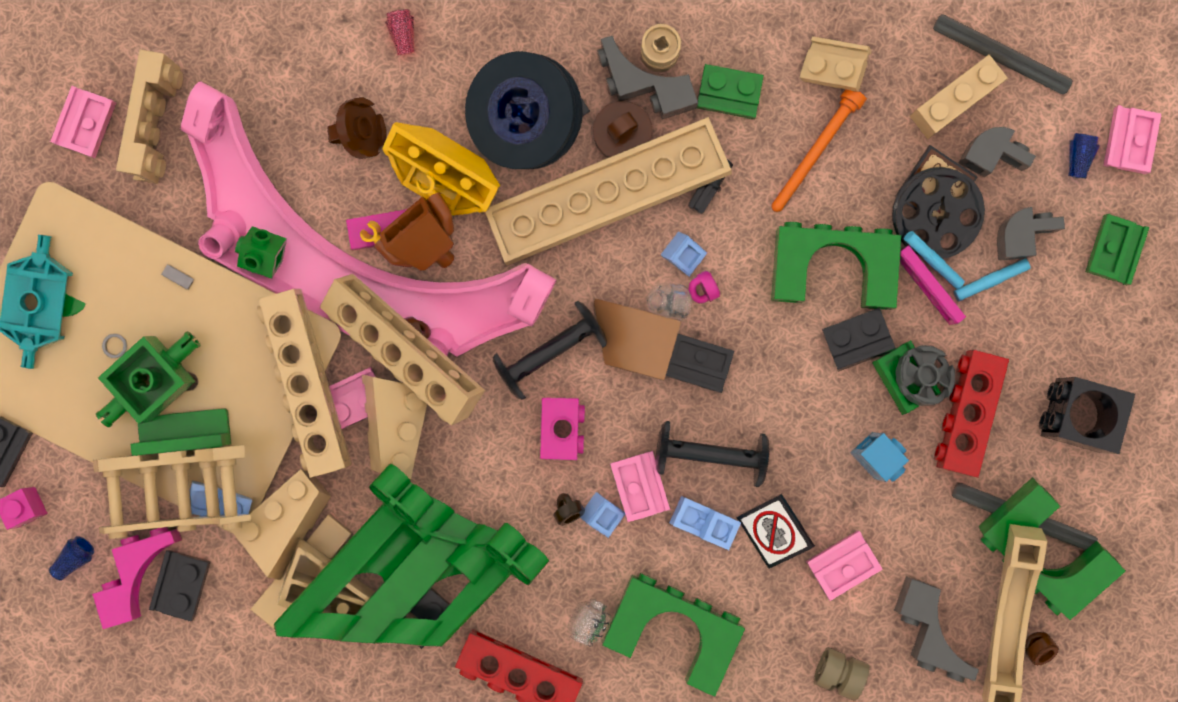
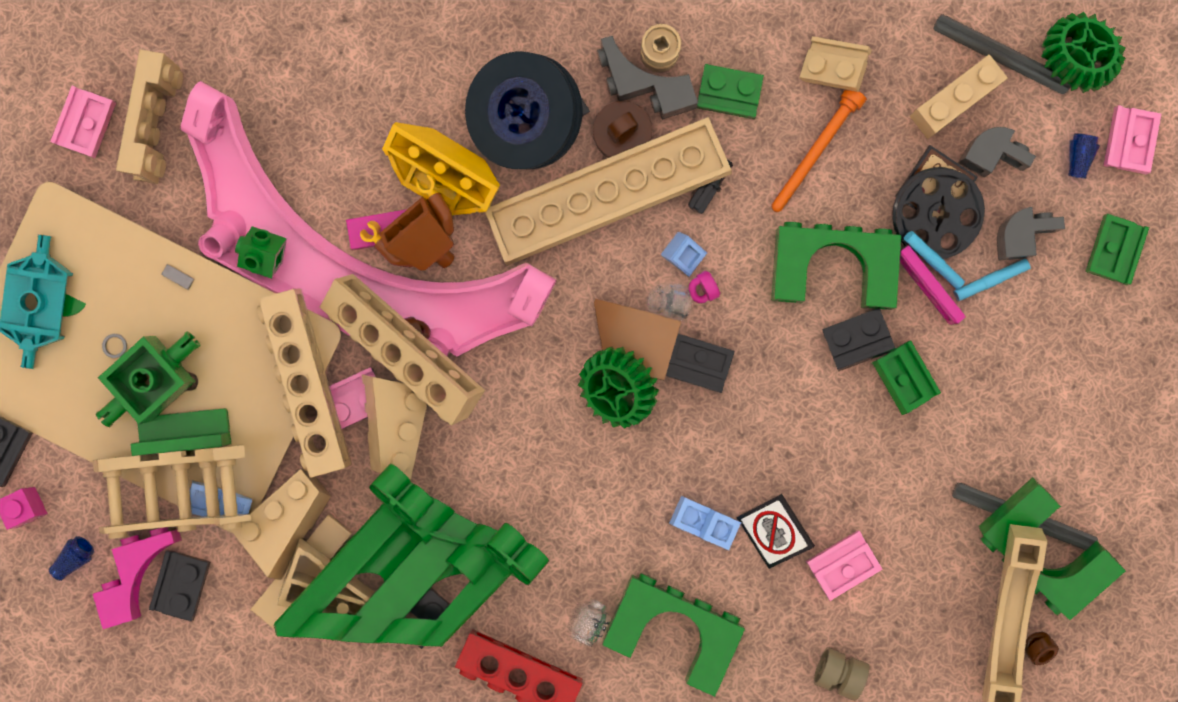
(358, 128): reddish brown tile -> none
(401, 29): clear pink cone -> none
(549, 350): black hose -> none
(552, 445): dark pink brick -> none
(569, 512): dark brown tile -> none
(602, 514): light blue slope -> none
(613, 393): none -> green gear
(640, 486): bright pink plate -> none
(713, 454): black hose -> none
(881, 457): dark azure brick -> none
(920, 604): dark grey arch -> none
(925, 375): dark grey piece -> none
(977, 431): red brick -> none
(1090, 44): none -> green gear
(1112, 415): black brick -> none

